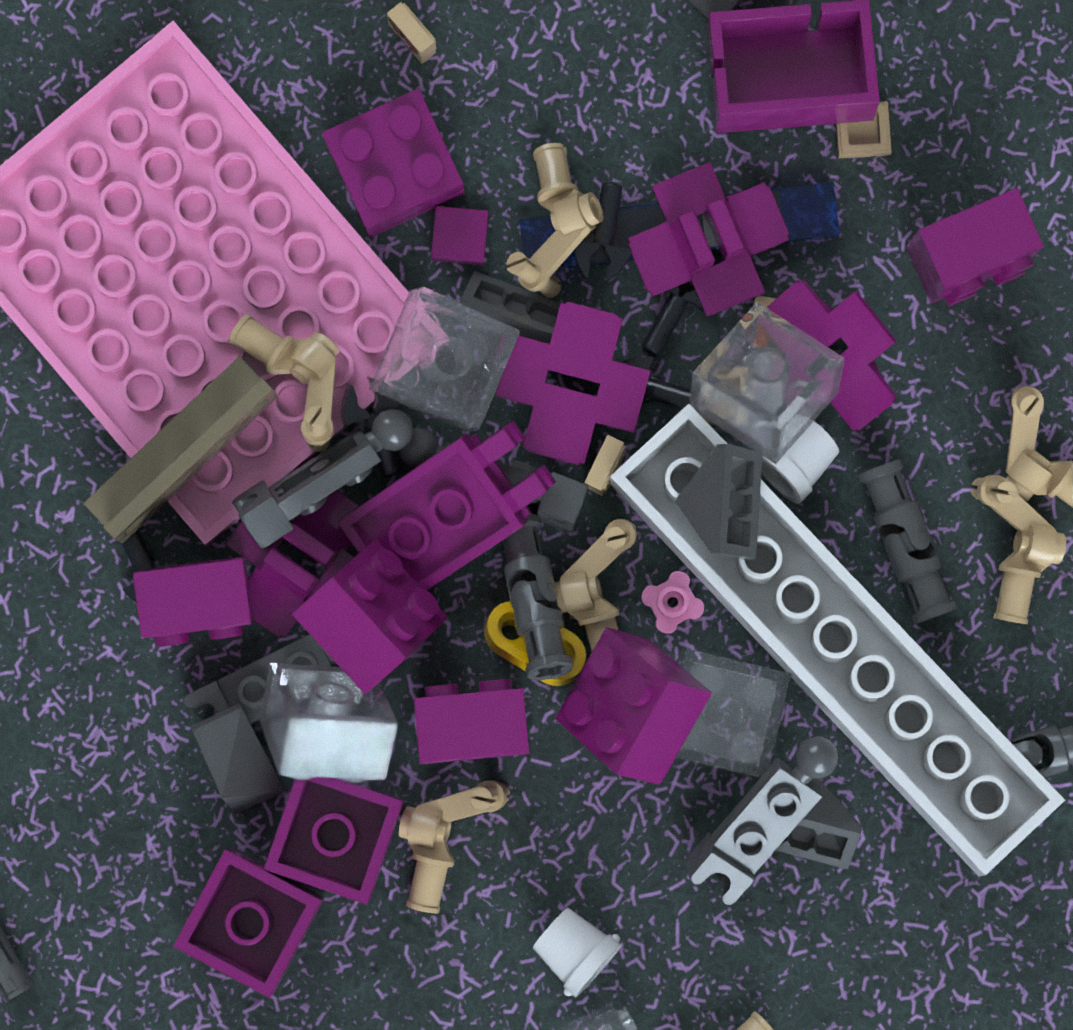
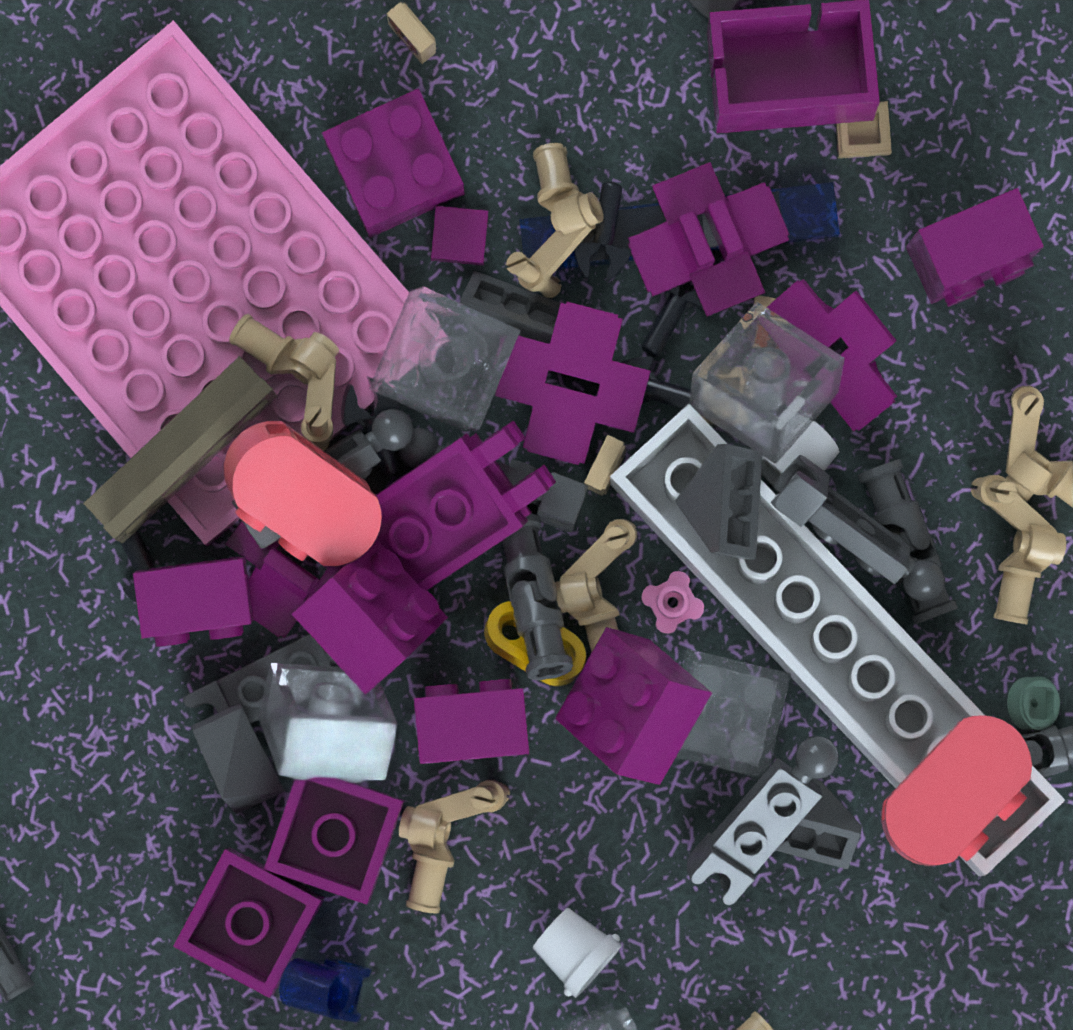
(301, 495): none -> coral brick
(324, 987): none -> clear blue piece
(807, 497): none -> dark grey plate
(958, 792): none -> coral brick
(1033, 703): none -> sand green tile

